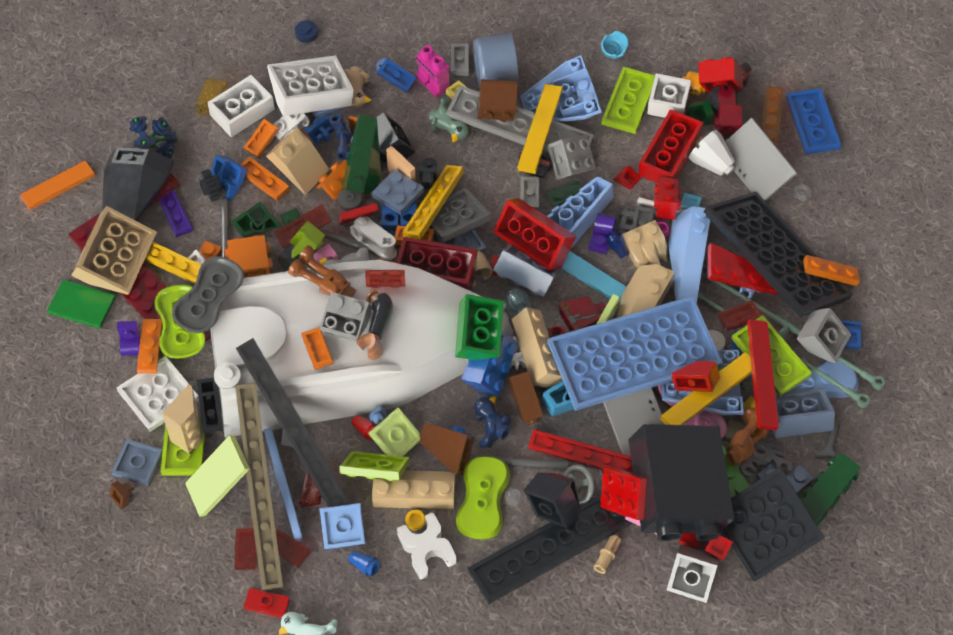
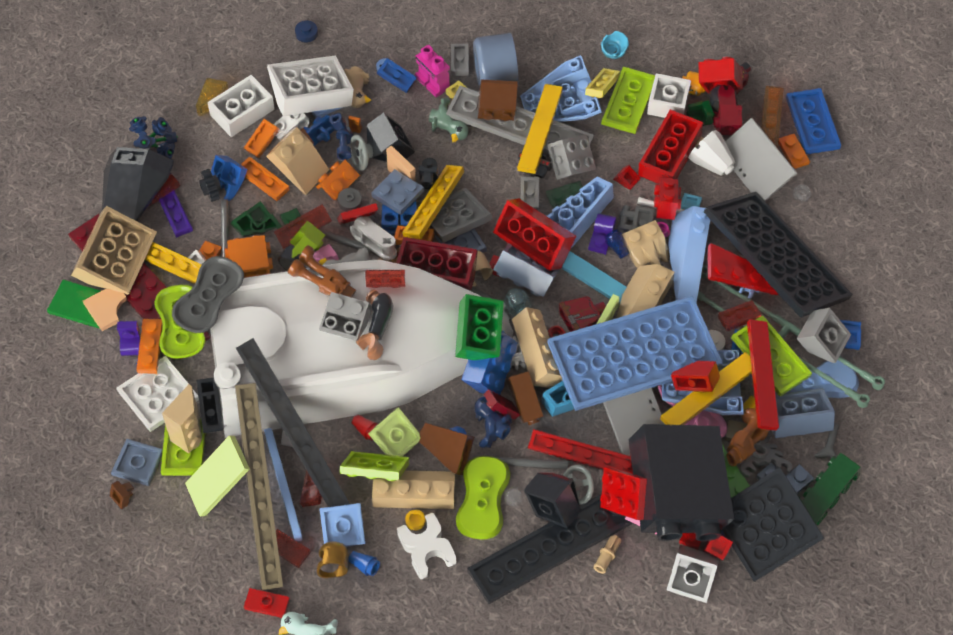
(57, 185): orange tile -> none
(104, 307): none -> light nougat tile
(245, 550): clear red plate -> none
(317, 348): orange plate -> none
(332, 553): none -> pearl gold helmet
(363, 162): dark green wedge -> none
(376, 414): medium blue arm -> none
(501, 404): none -> dark red plate
(602, 83): none -> light yellow plate
(793, 151): none -> orange plate
(831, 270): orange plate -> none

